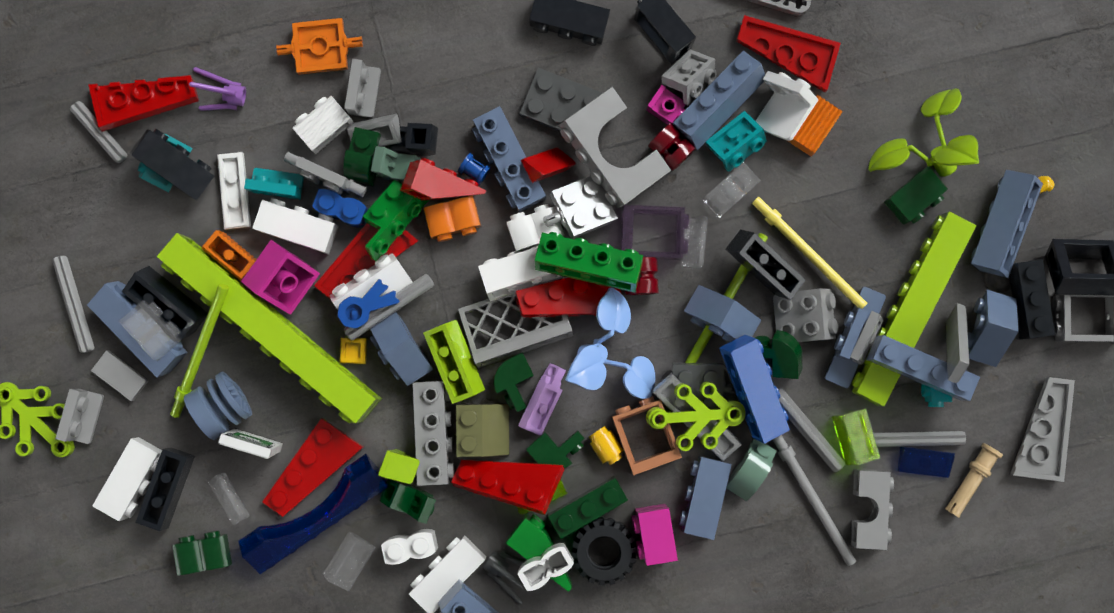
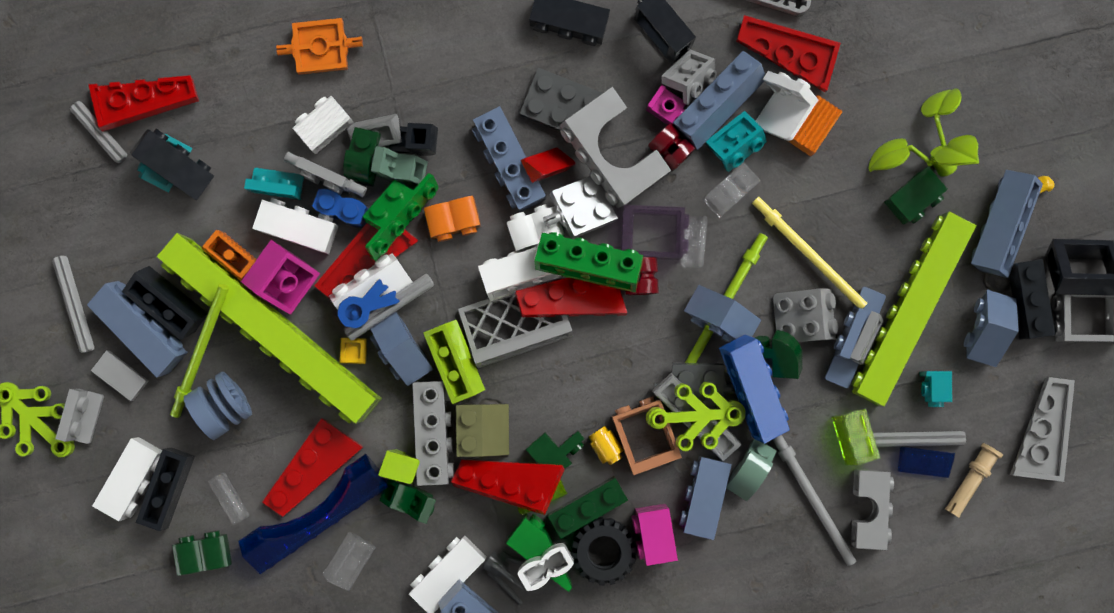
(150, 330): clear brick -> none
(232, 93): medium lavender plant -> none
(233, 195): white tile -> none
(250, 443): white tile -> none
(362, 89): light grey bracket -> none
(402, 547): white brick -> none
(430, 182): slope -> none
(474, 169): blue bush -> none
(508, 375): dark green brick -> none
(543, 400): lavender hinge -> none
(588, 366): light blue plant -> none
(765, 264): black brick -> none
(810, 432): light grey axle -> none
(920, 367): sand blue brick -> none
(957, 343): light grey tile -> none

